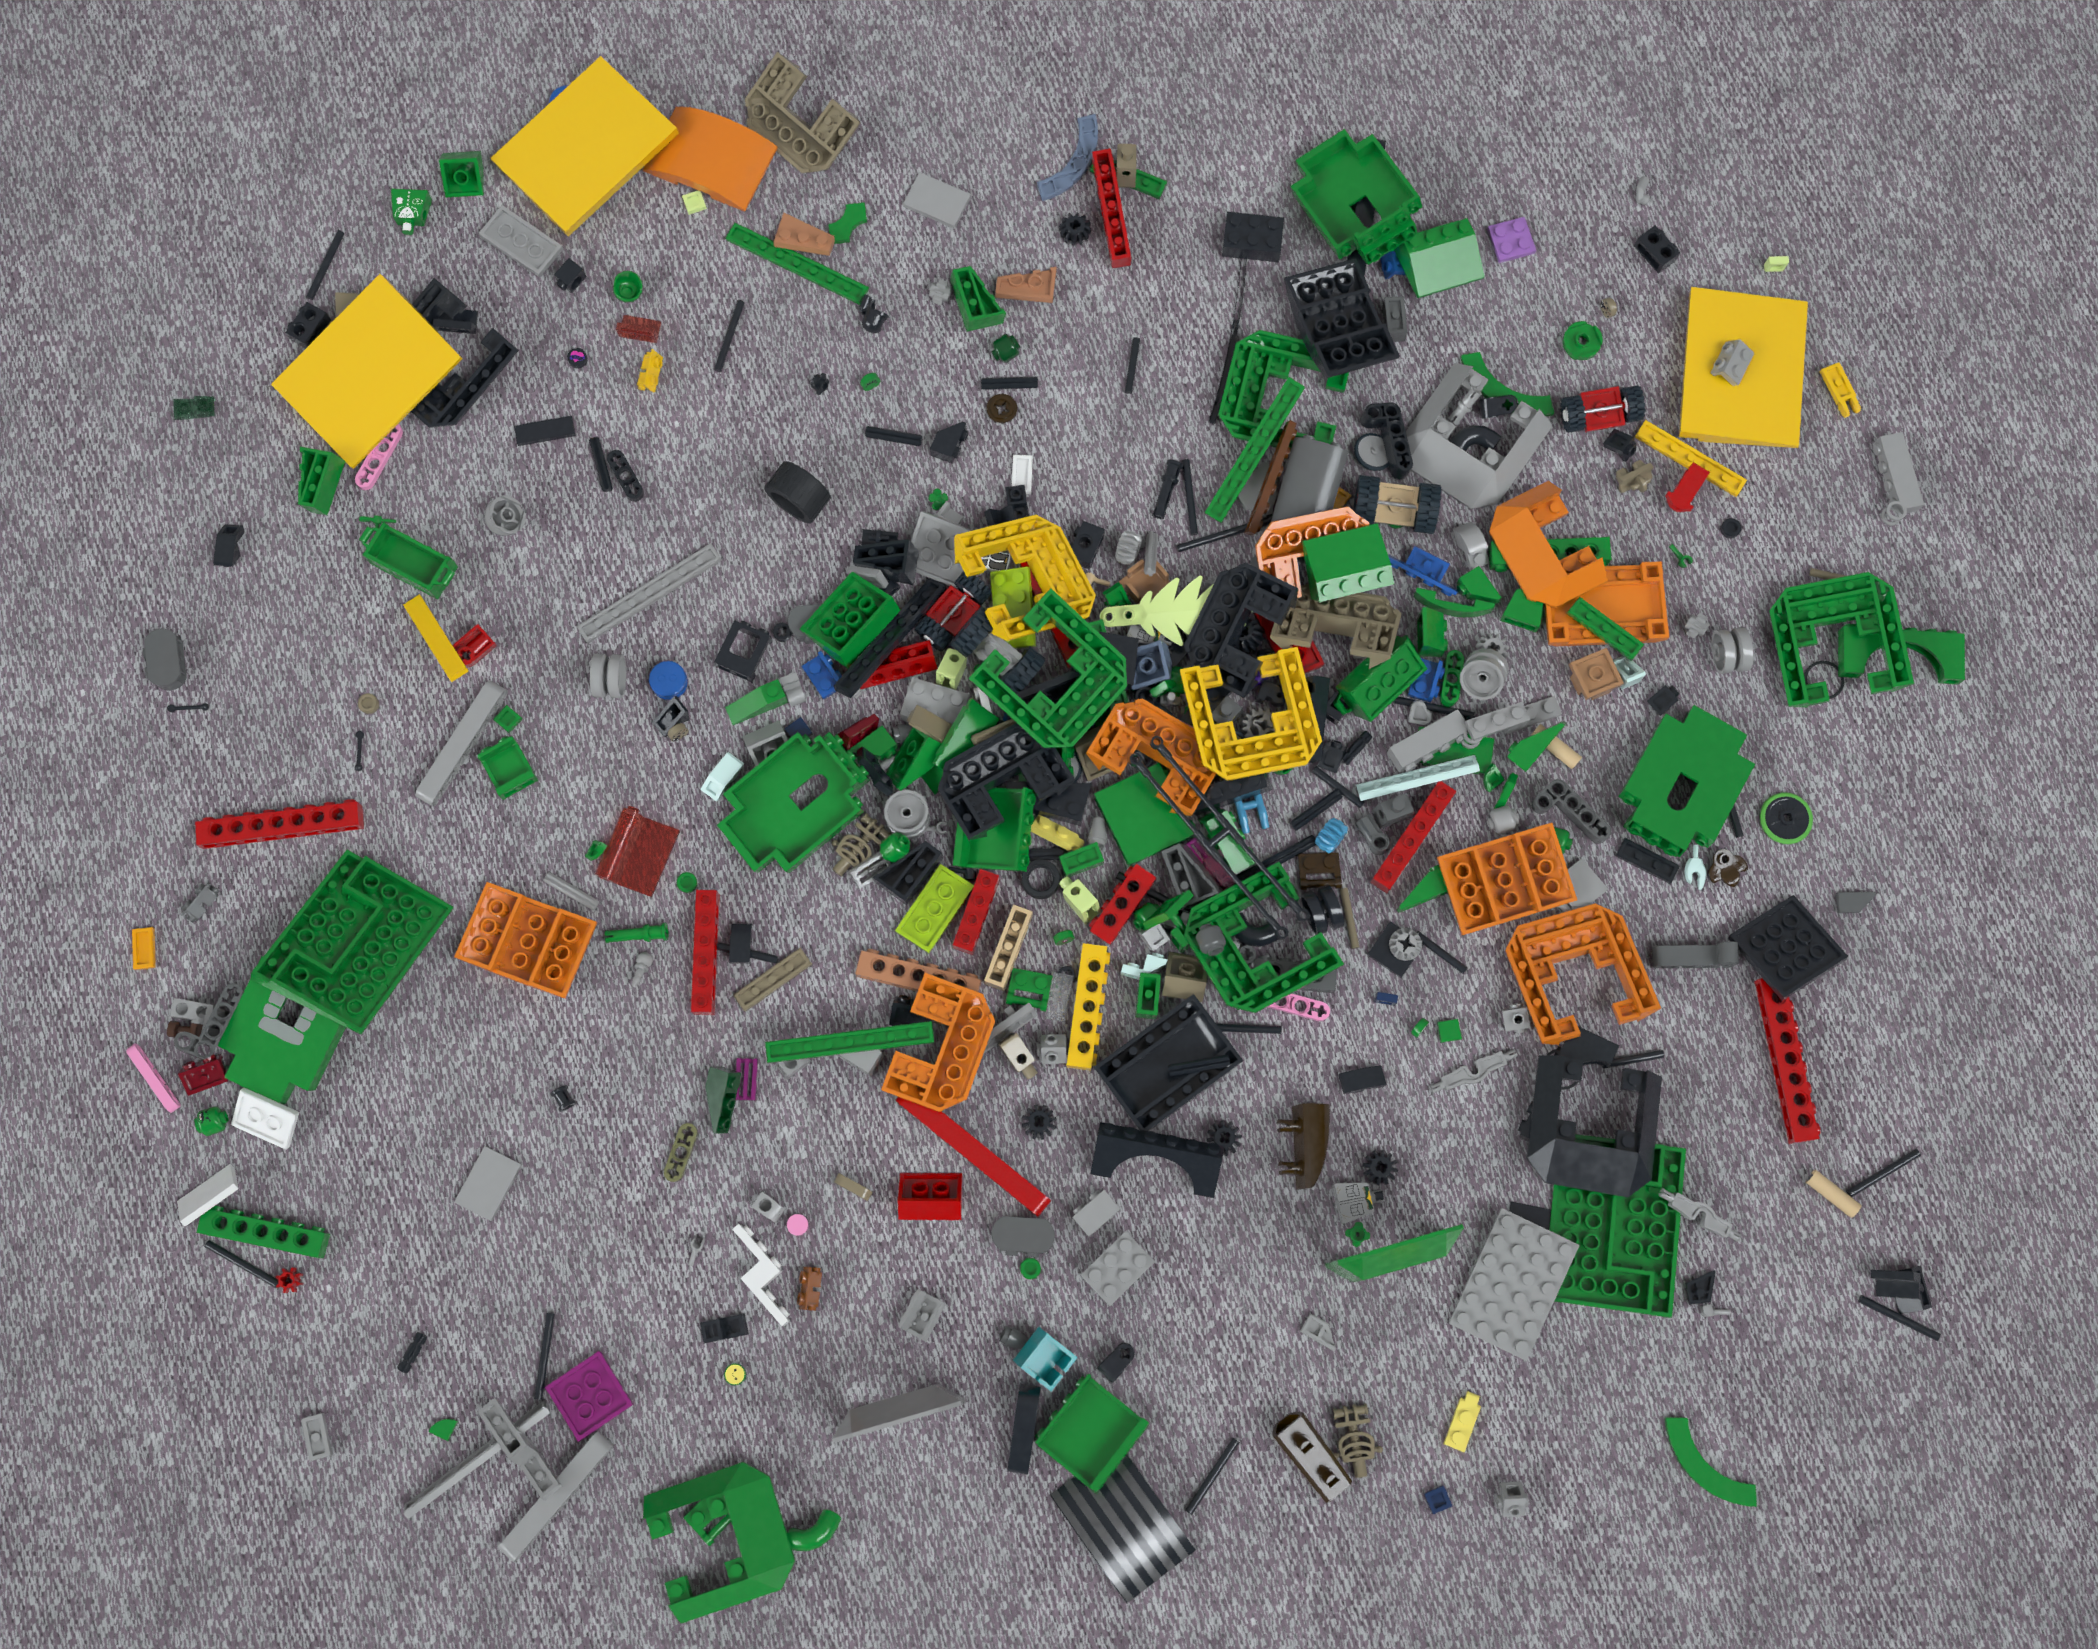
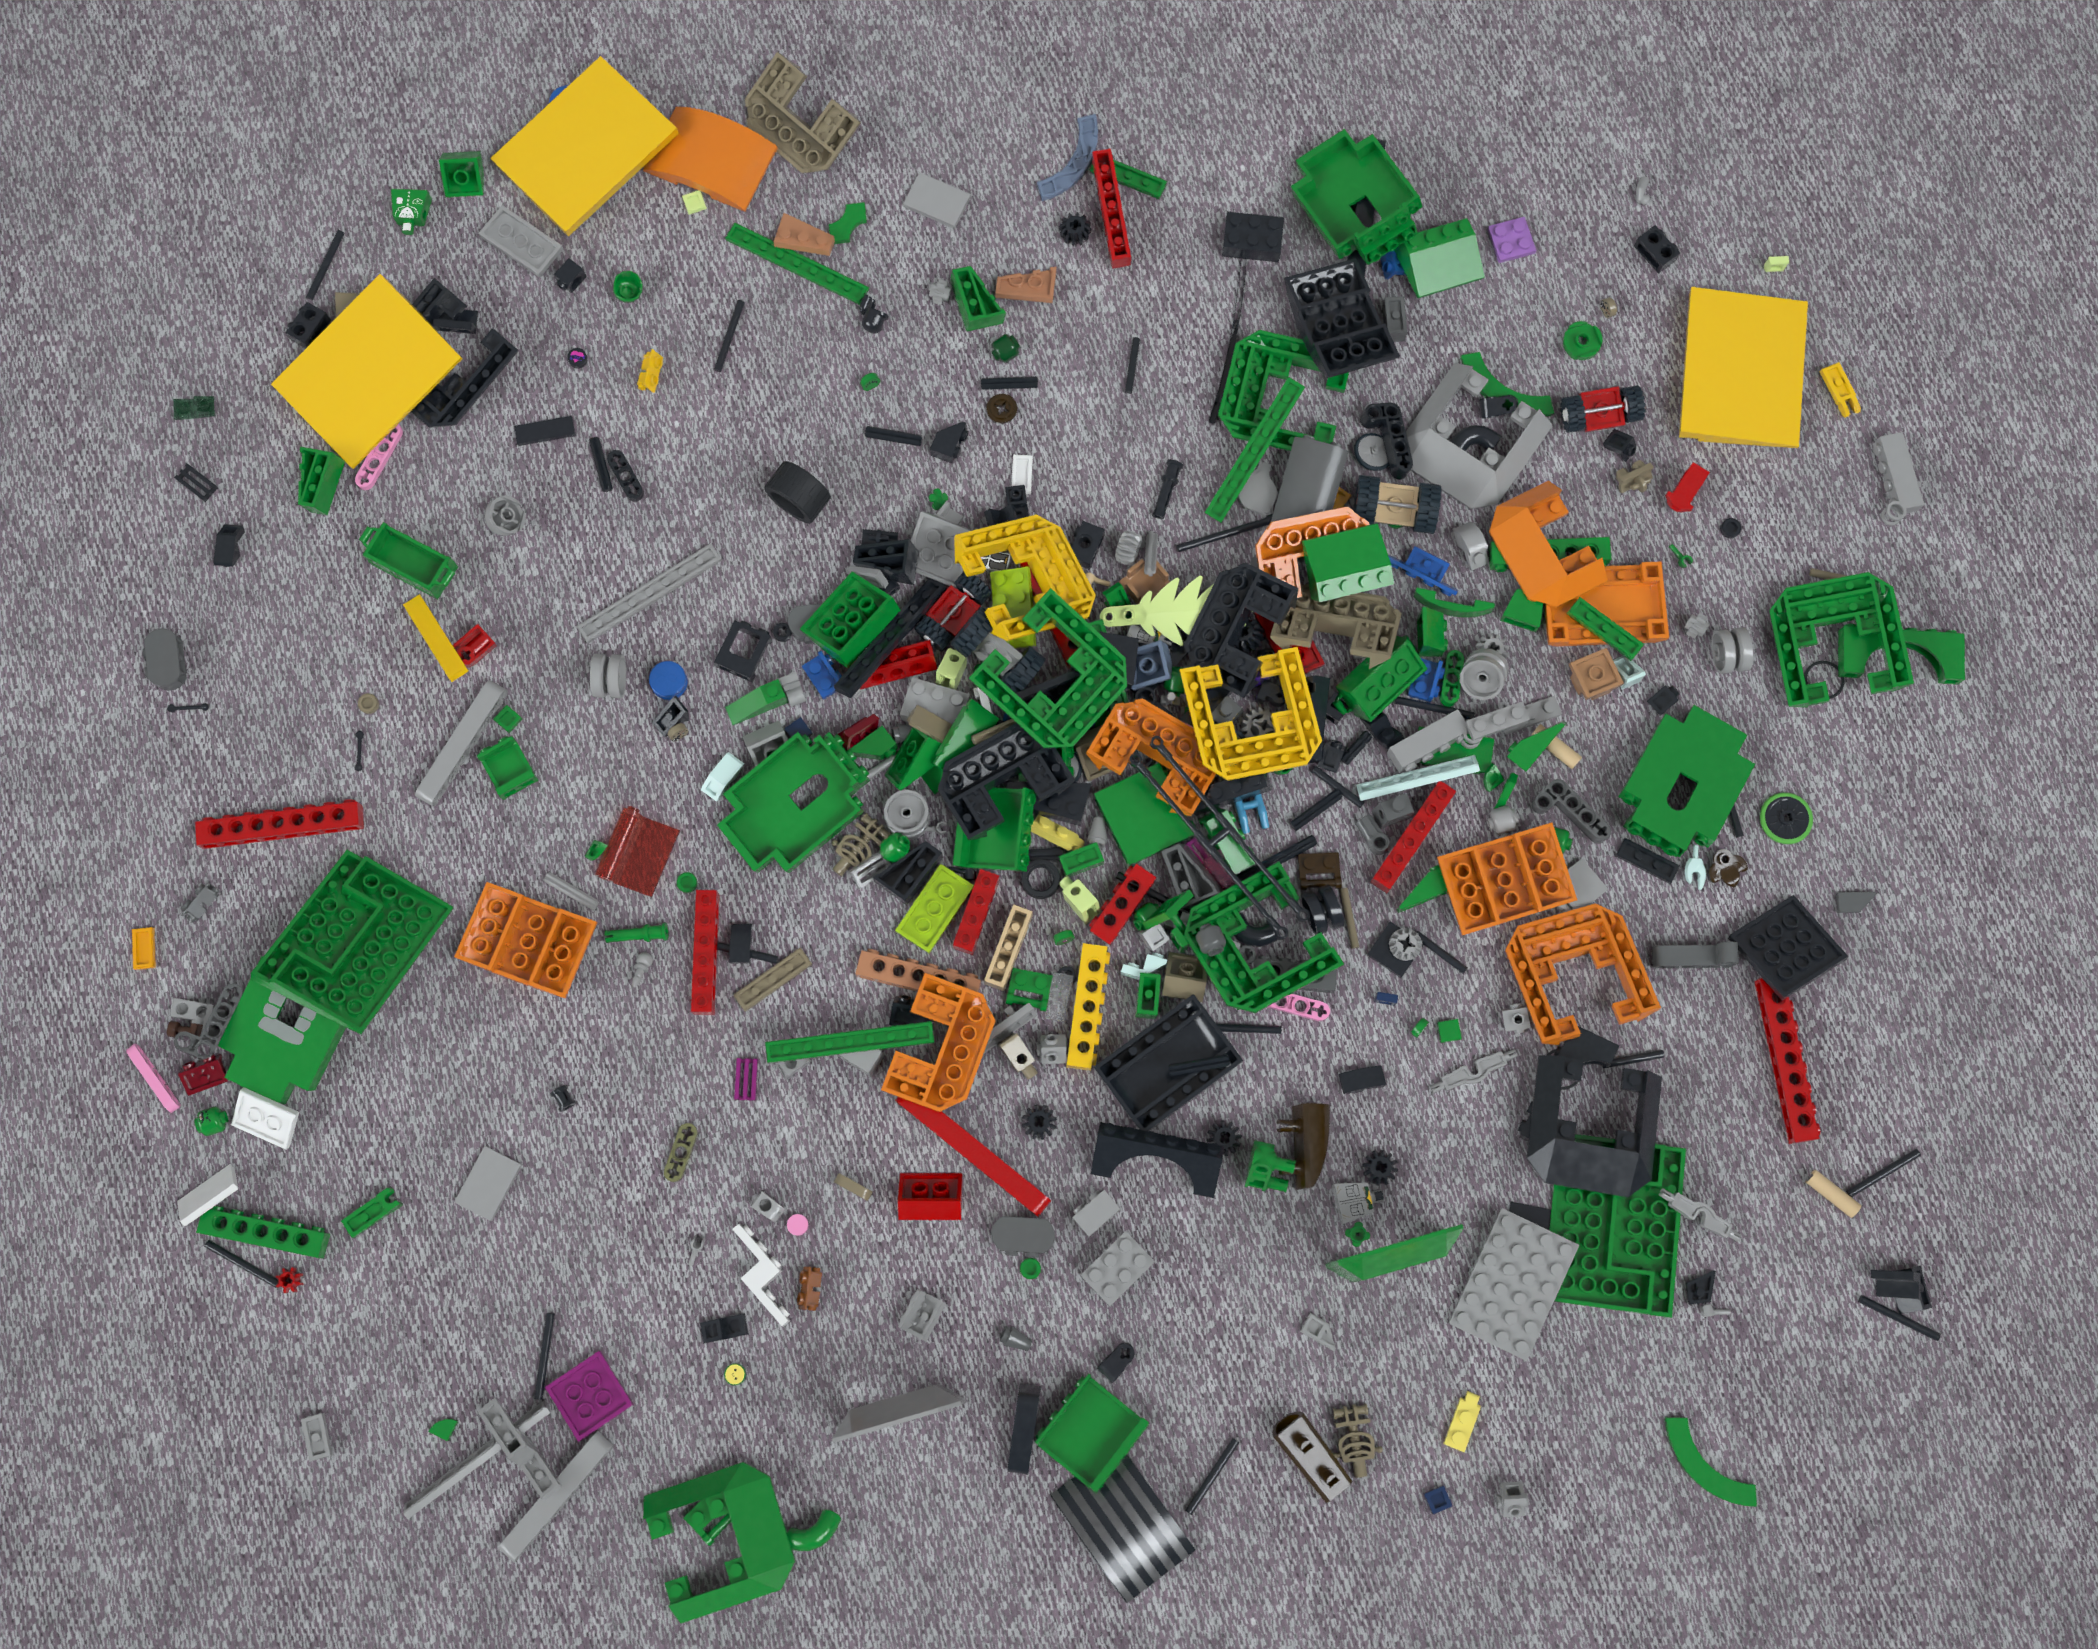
(179, 478): none -> black tile
(370, 1213): none -> green plate
(376, 520): green piece -> none
(412, 1352): black axle -> none
(639, 329): clear red panel -> none
(721, 1097): dark green slope -> none
(820, 383): black plate -> none
(875, 771): black tile -> none
(1041, 1355): teal piece -> none
(1126, 162): dark tan torso -> none
(1163, 688): green tile -> none
(1190, 497): black bar -> none
(1262, 1163): none -> green piece
(1274, 470): reddish brown plate -> none
(1331, 835): dark azure gear -> none
(1383, 731): none -> black slope
(1419, 714): light grey tile -> none
(1464, 405): light grey pin -> none
(1477, 586): green slope -> none
(1686, 455): yellow tile -> none
(1733, 361): light grey bracket -> none

